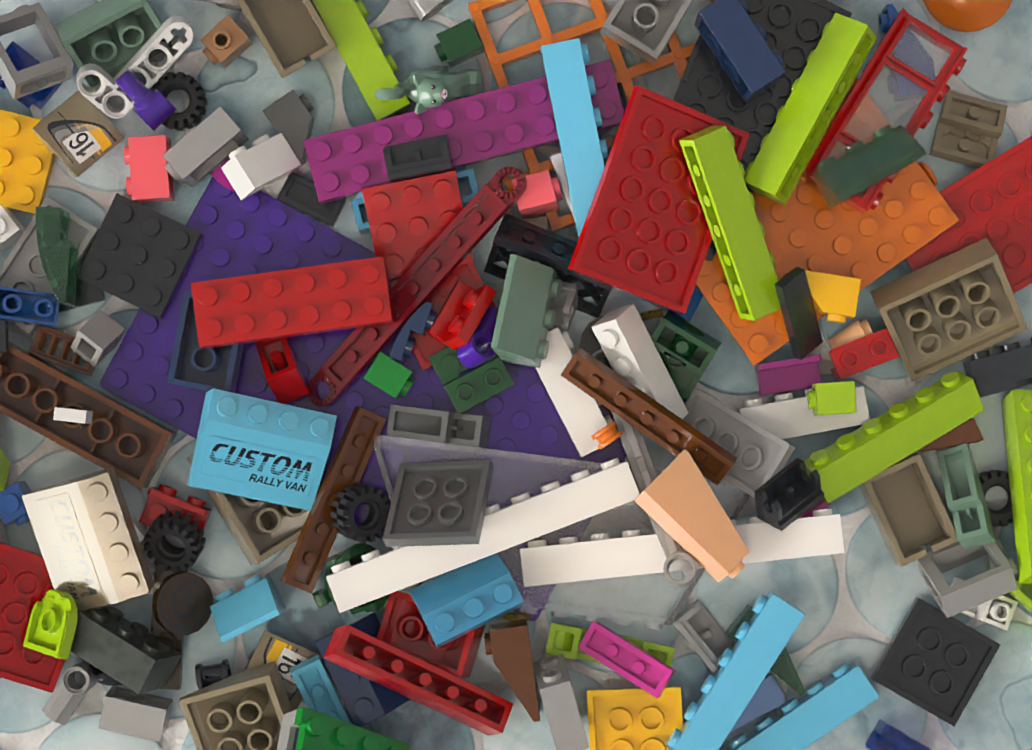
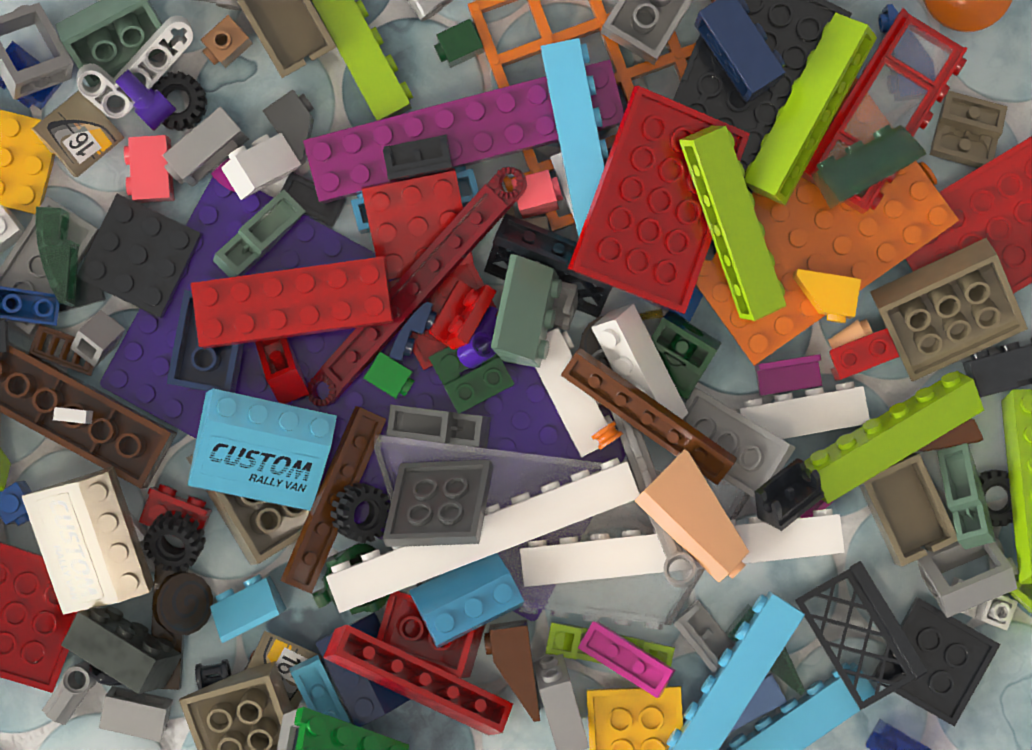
(52, 625): lime tile -> none
(258, 235): none -> sand green slope
(434, 87): sand green animal -> none
(508, 616): clear yellow leg -> none
(798, 312): black tile -> none
(832, 398): lime brick -> none
(883, 620): none -> black fence

